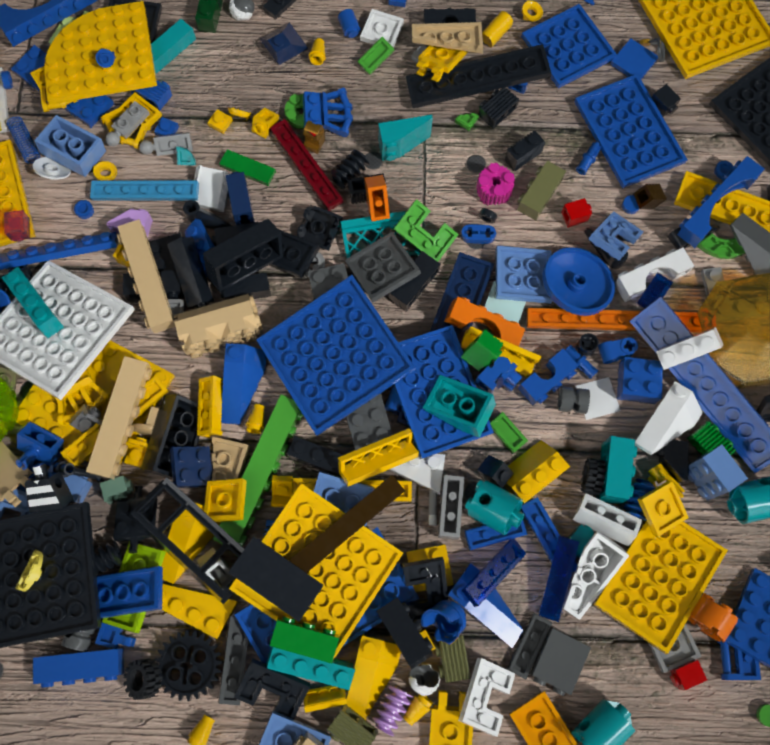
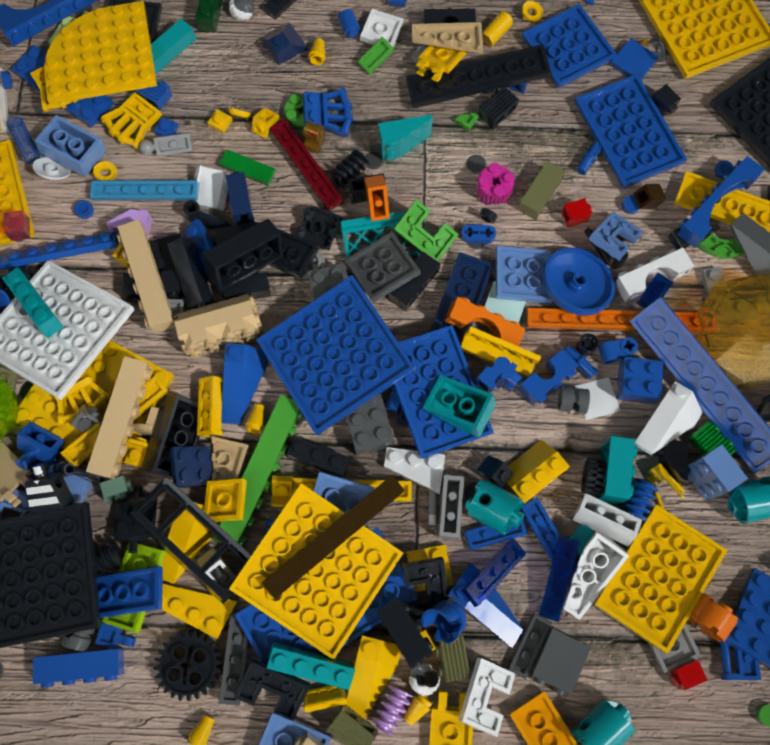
(31, 572): light yellow plate -> none
(105, 58): blue plate -> none
(127, 123): light grey plate -> none
(144, 688): black tyre -> none
(185, 157): teal tile -> none
(276, 578): black tile -> none
(305, 639): green brick -> none
(378, 460): yellow fence -> none
(483, 350): green brick -> none
(508, 432): bright green tile -> none
(524, 150): black brick -> none
(663, 508): yellow plate -> none
(689, 348): white brick -> none

